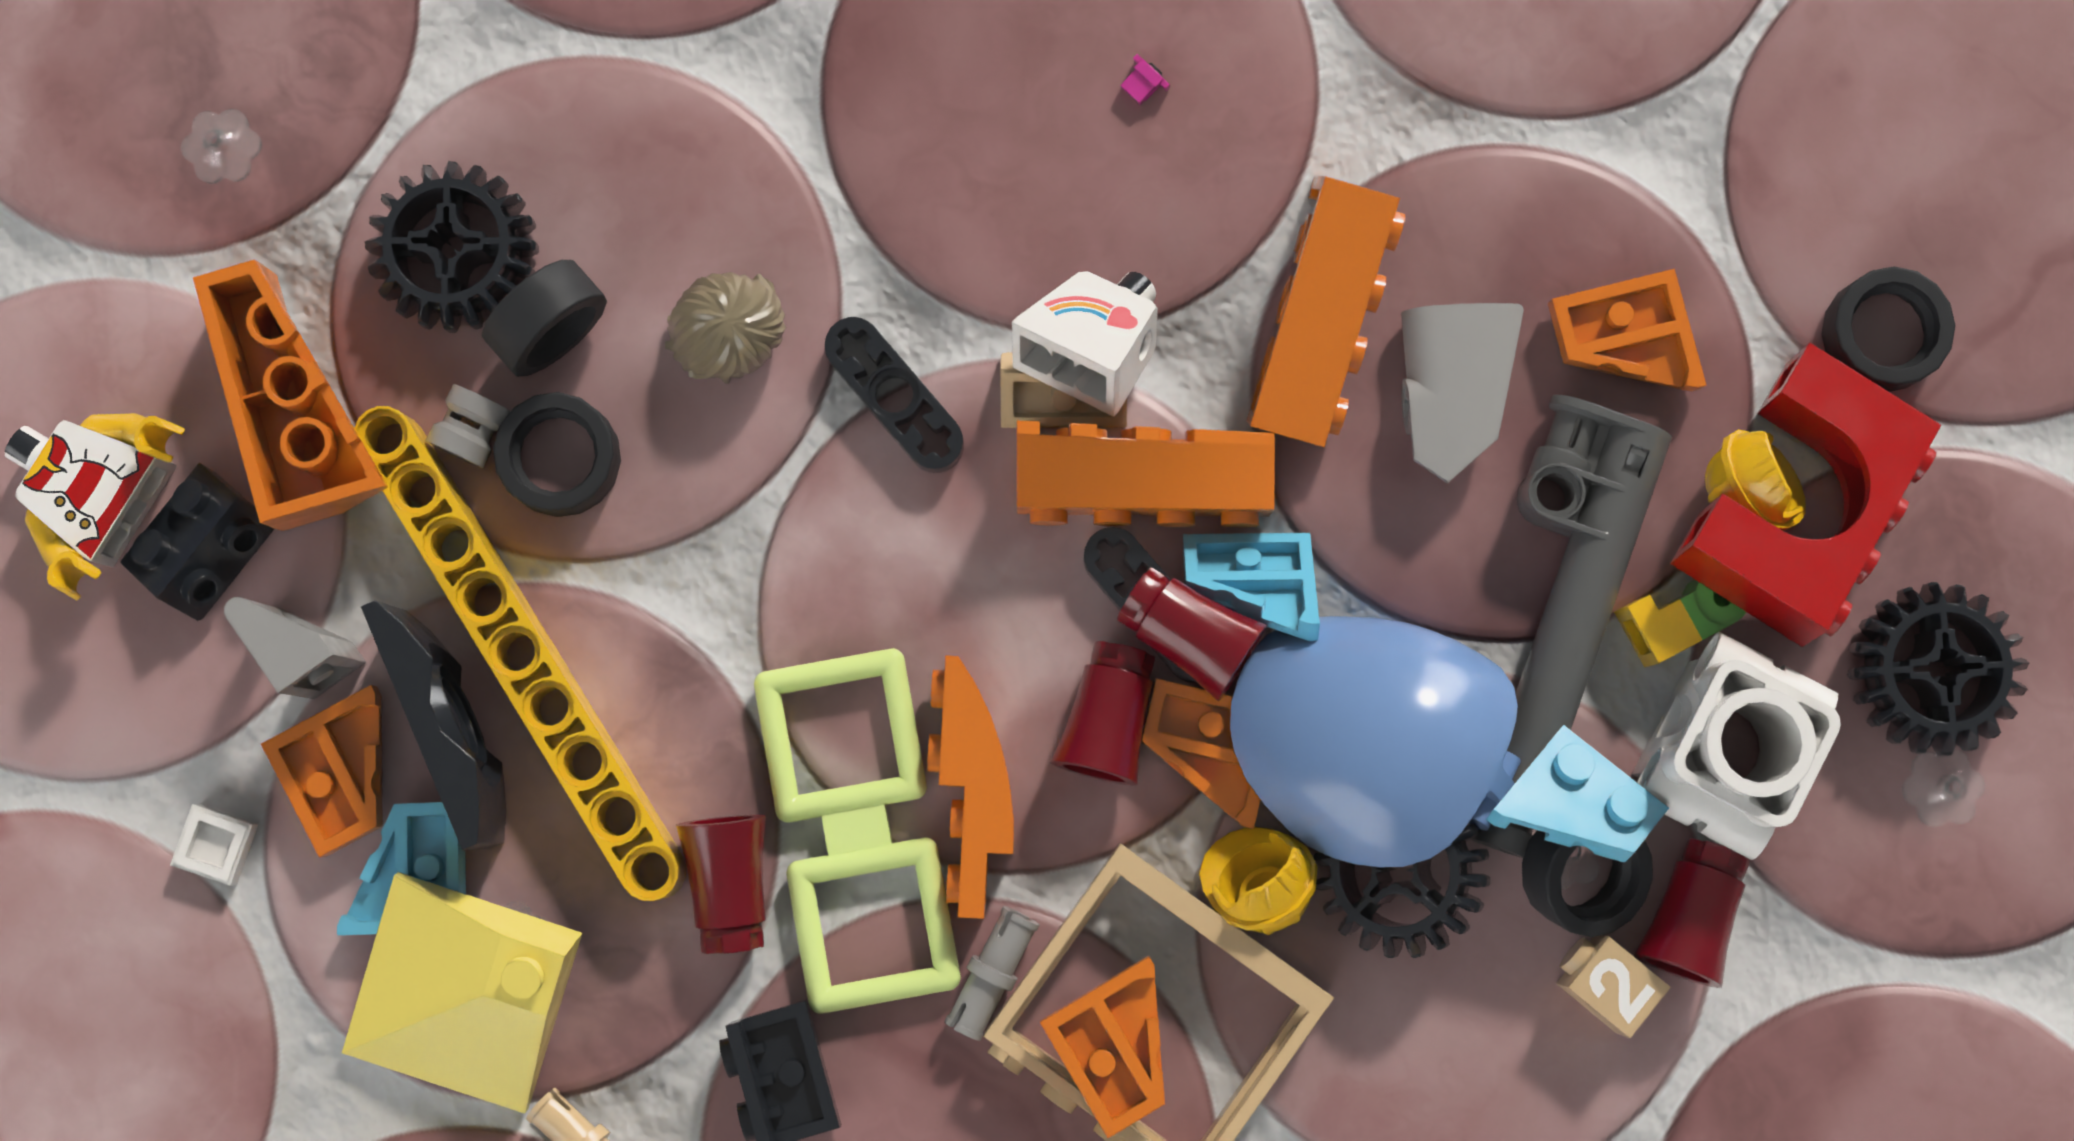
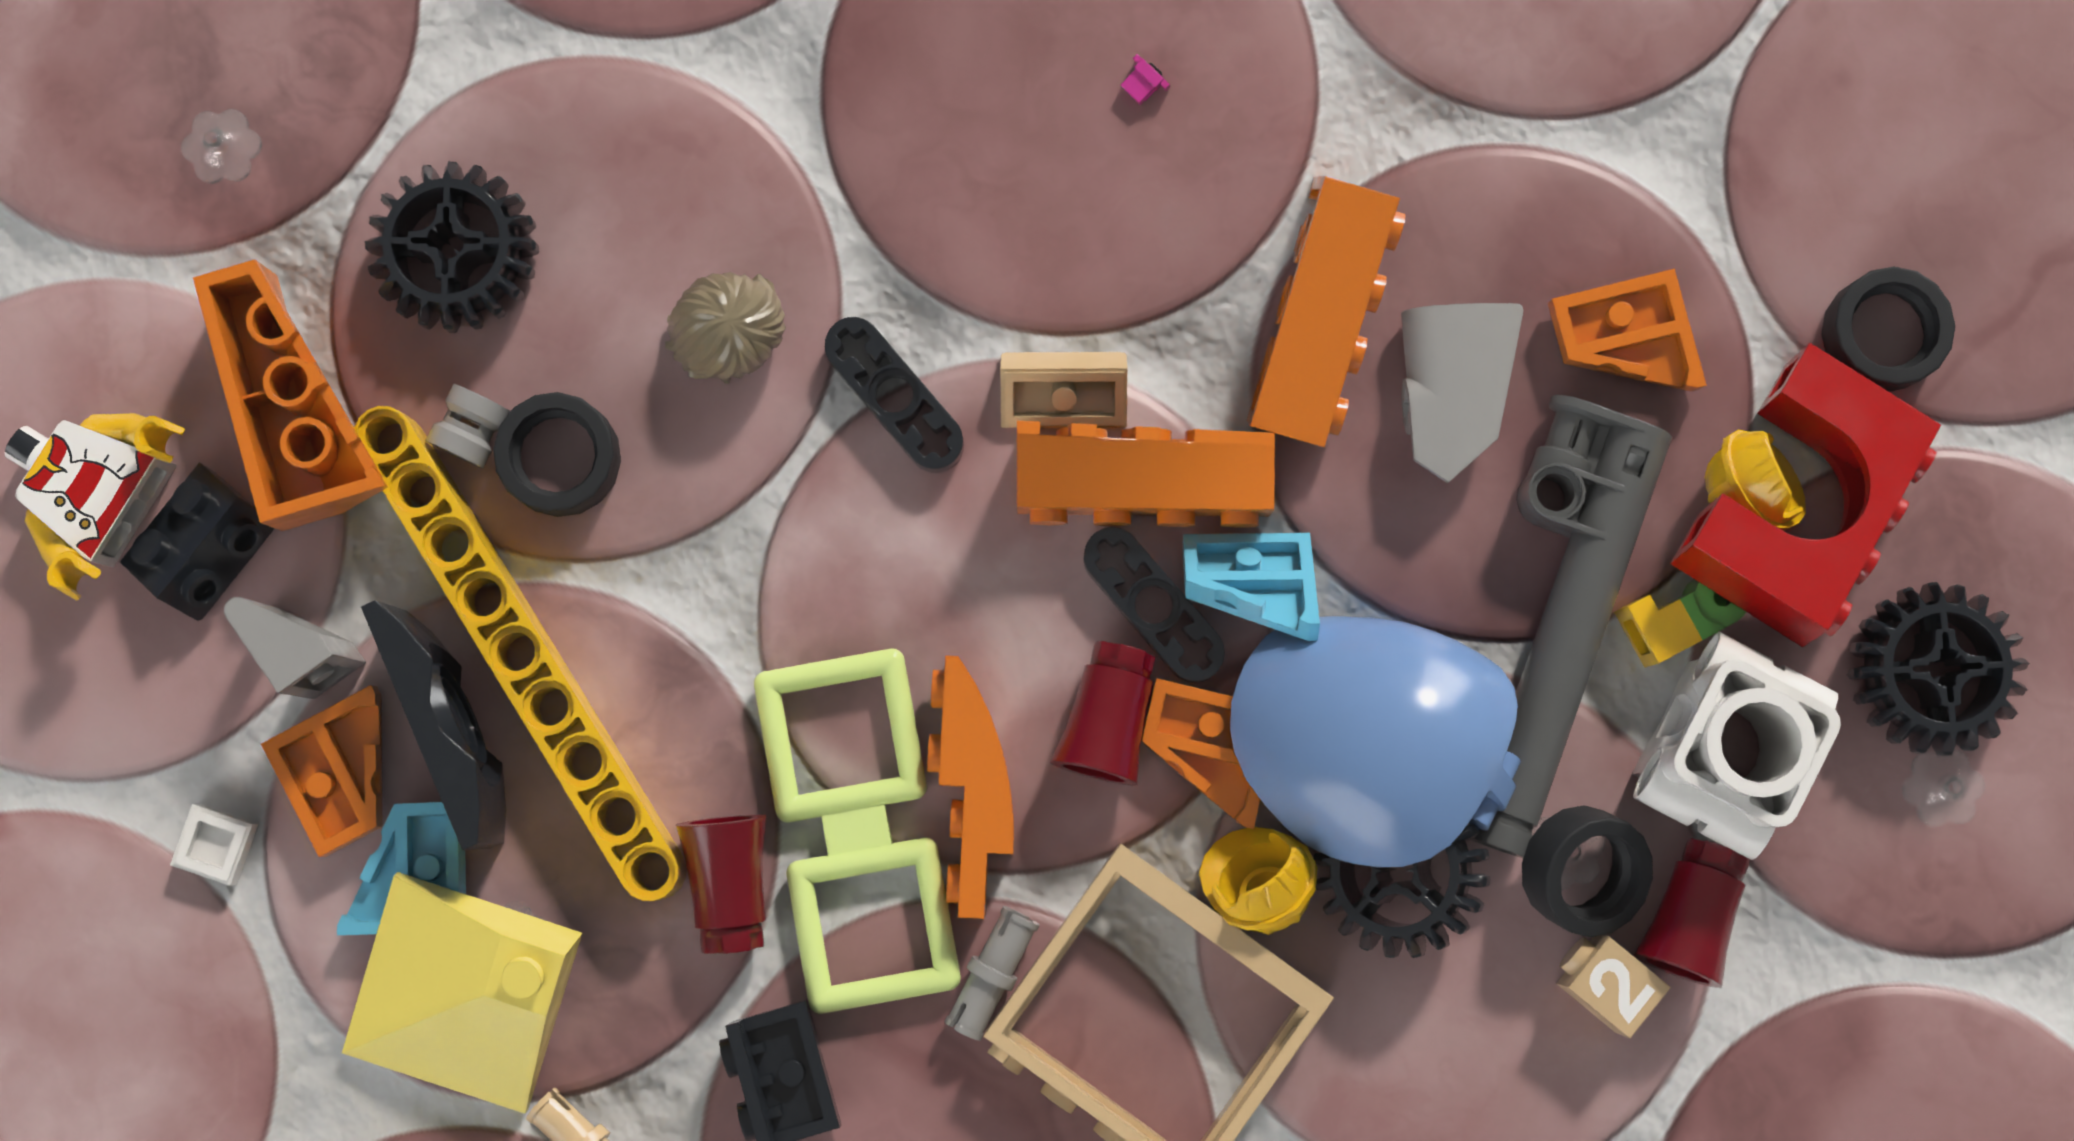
(544, 317): black tyre -> none
(1089, 338): white torso -> none
(1113, 1047): orange wing -> none
(1191, 630): dark red plant -> none
(1580, 800): medium azure wing -> none

